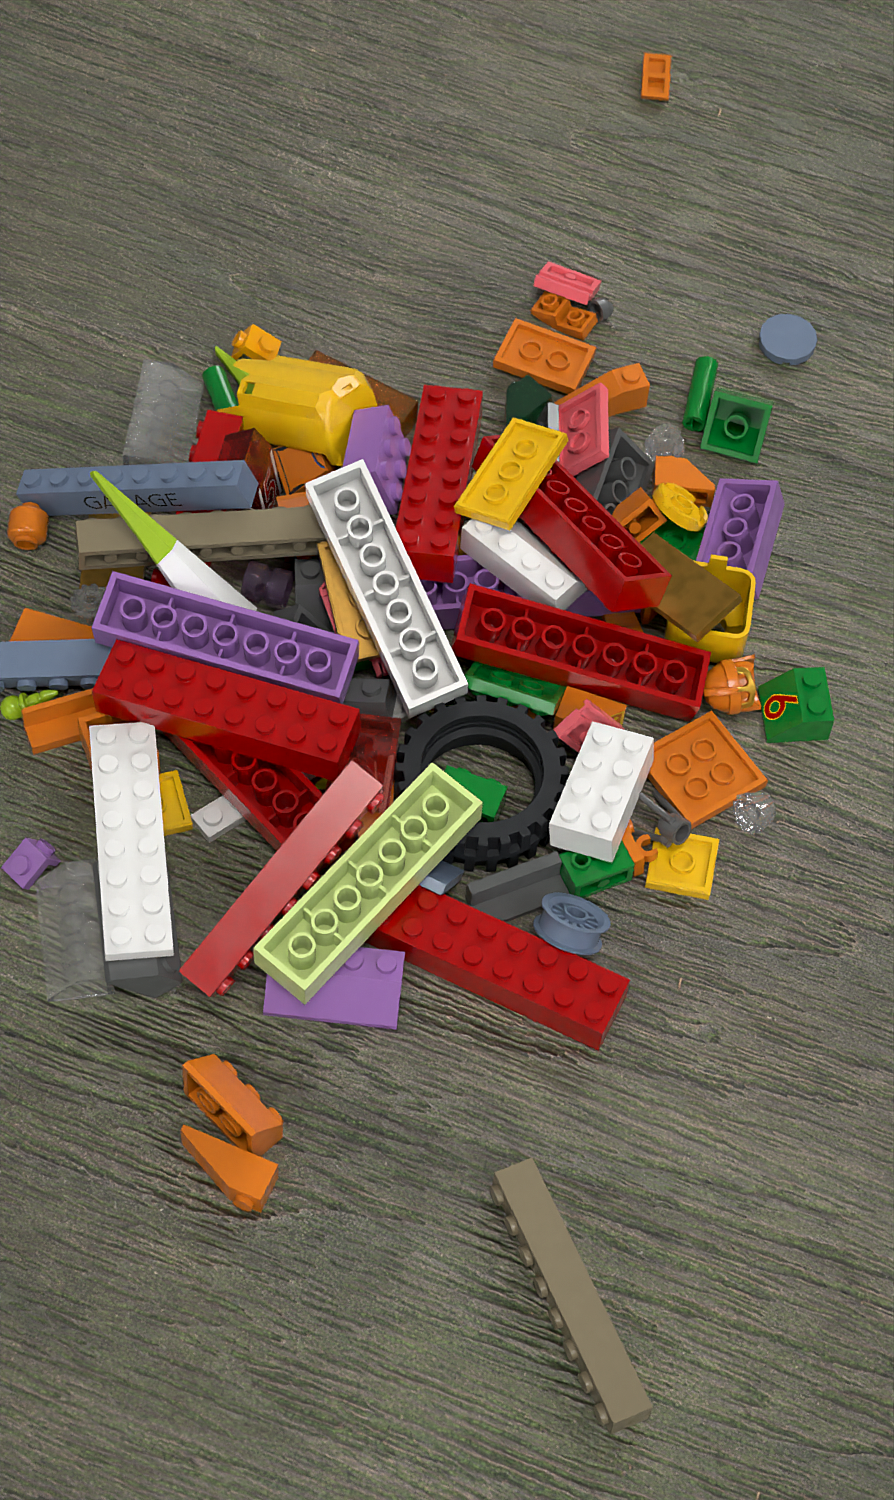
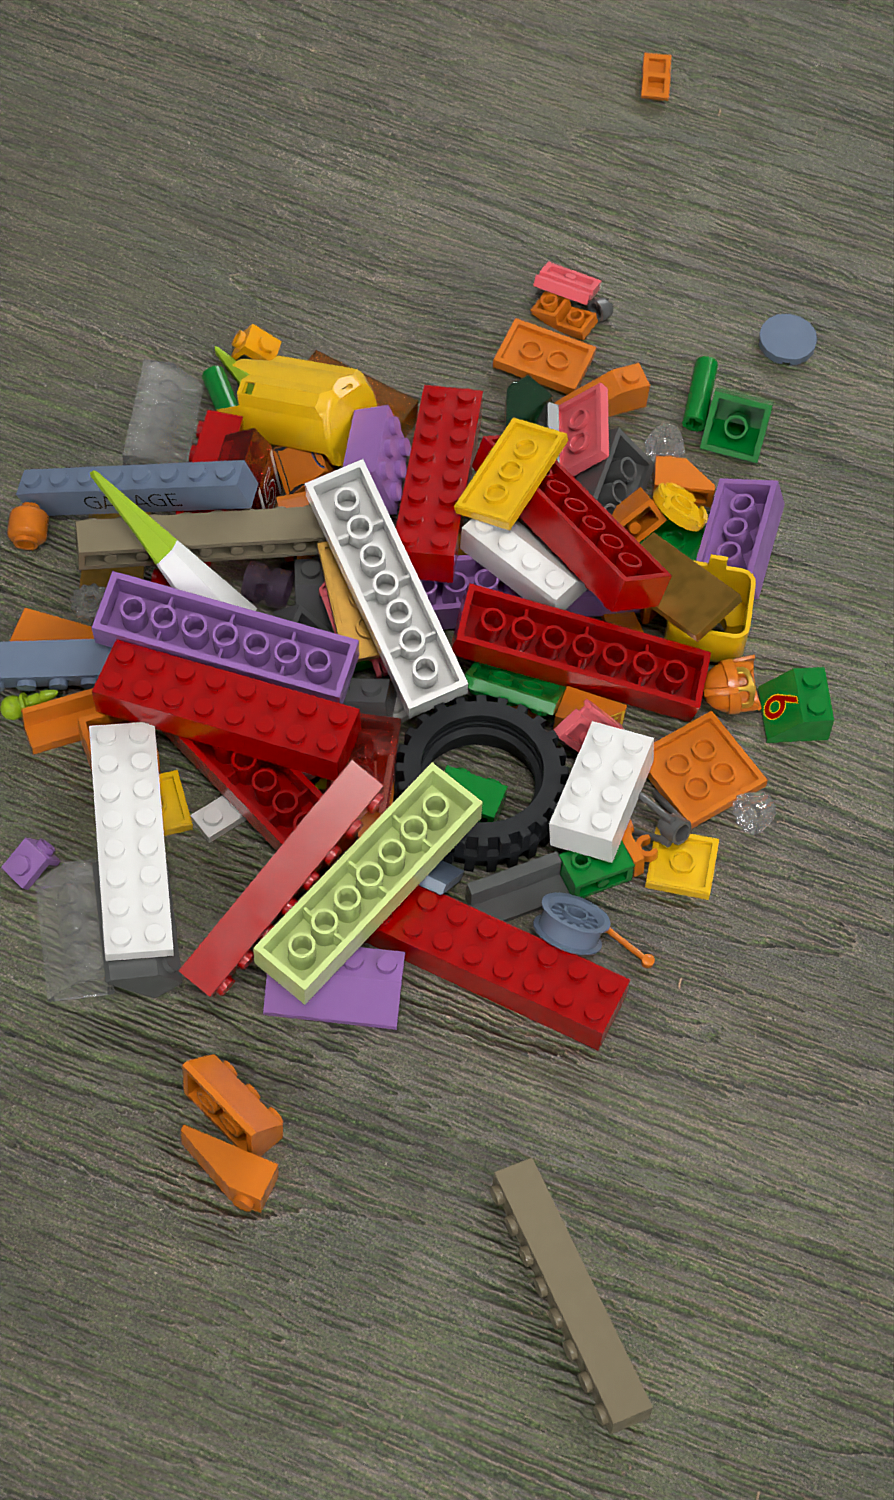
(647, 960): none -> orange hinge

